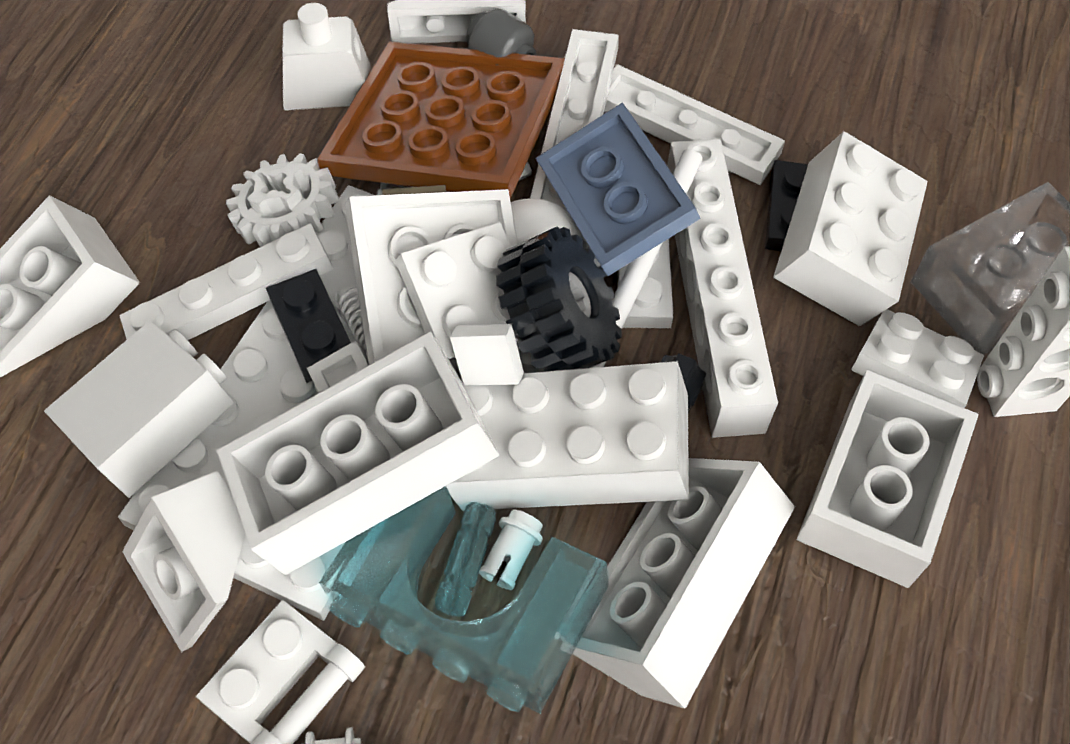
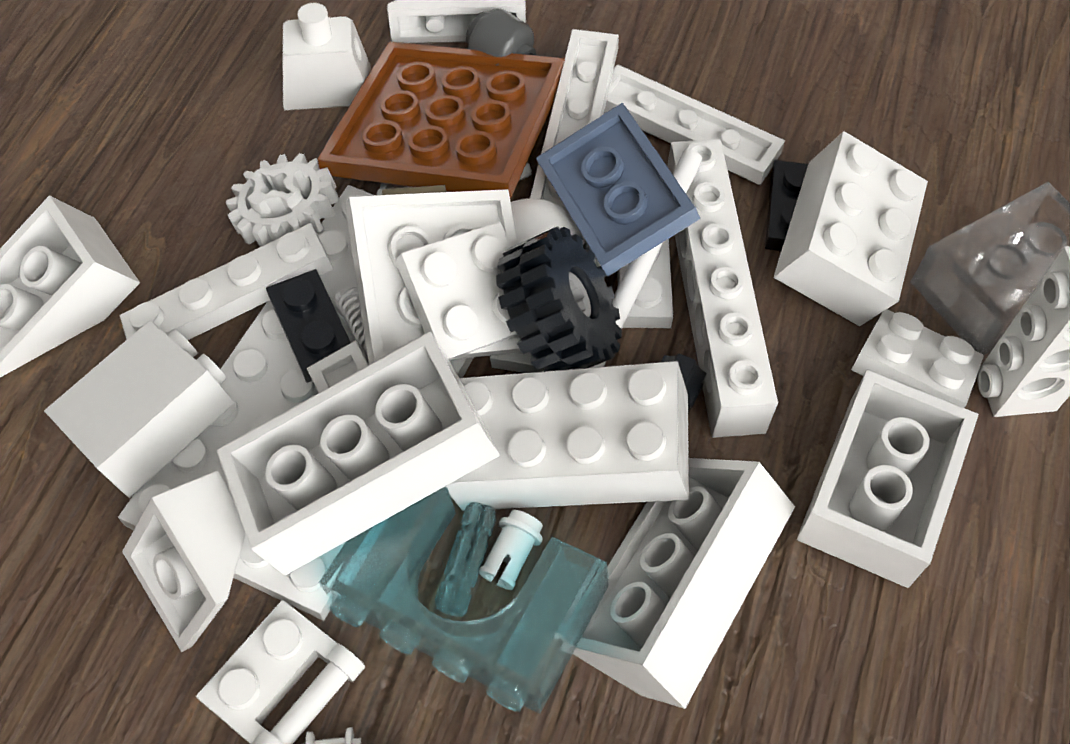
(487, 354): white tile -> none

